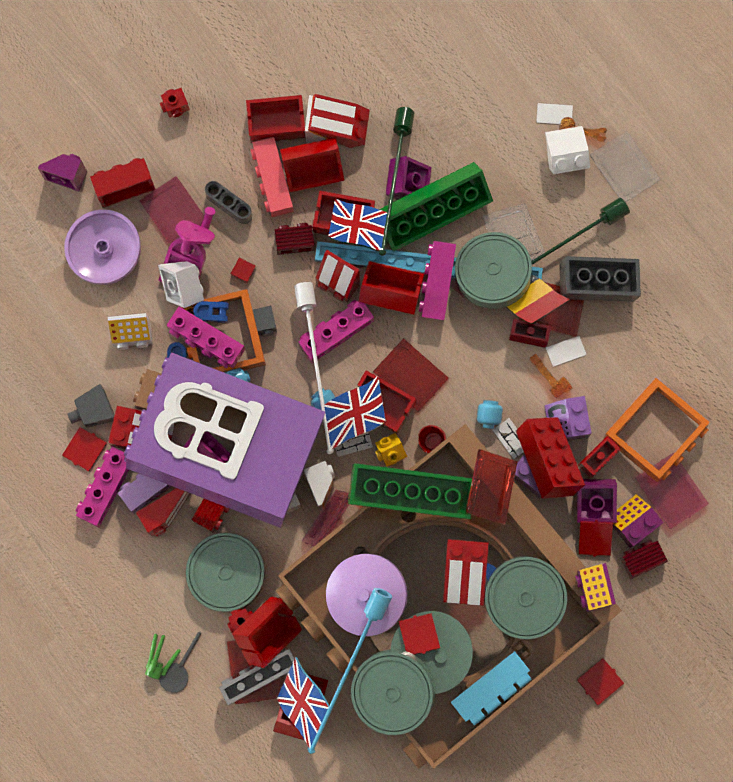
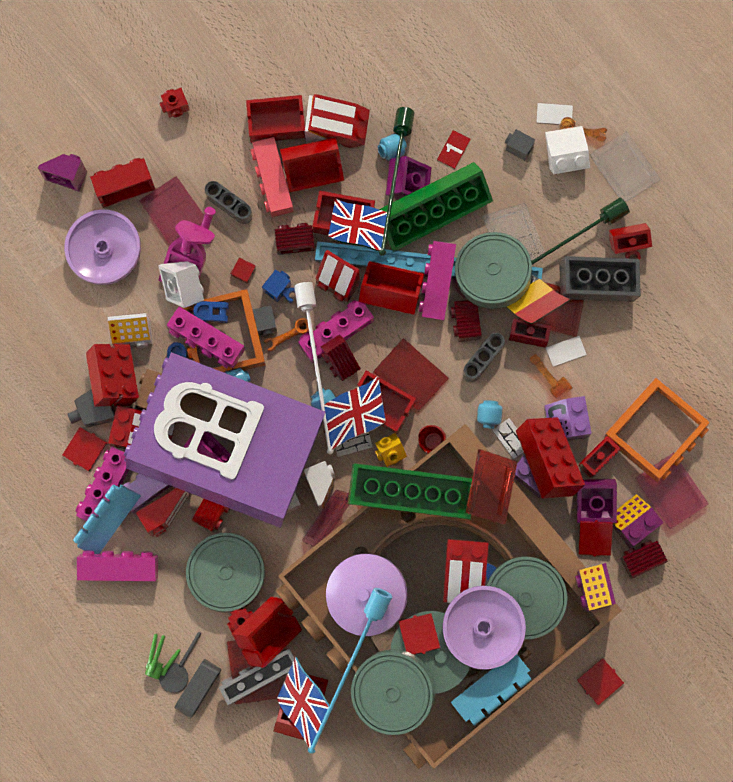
(110, 517): none -> medium azure windscreen
(112, 375): none -> red piece
(117, 566): none -> dark pink brick
(197, 688): none -> dark grey beam
(278, 286): none -> blue brick
(289, 334): none -> orange brick
(340, 358): none -> dark red brick
(388, 147): none -> medium azure head
(453, 149): none -> red sticker
(467, 321): none -> dark red brick
(484, 627): none -> lavender dish
(490, 351): none -> dark grey beam
(519, 144): none -> dark grey brick
(630, 239): none -> red brick

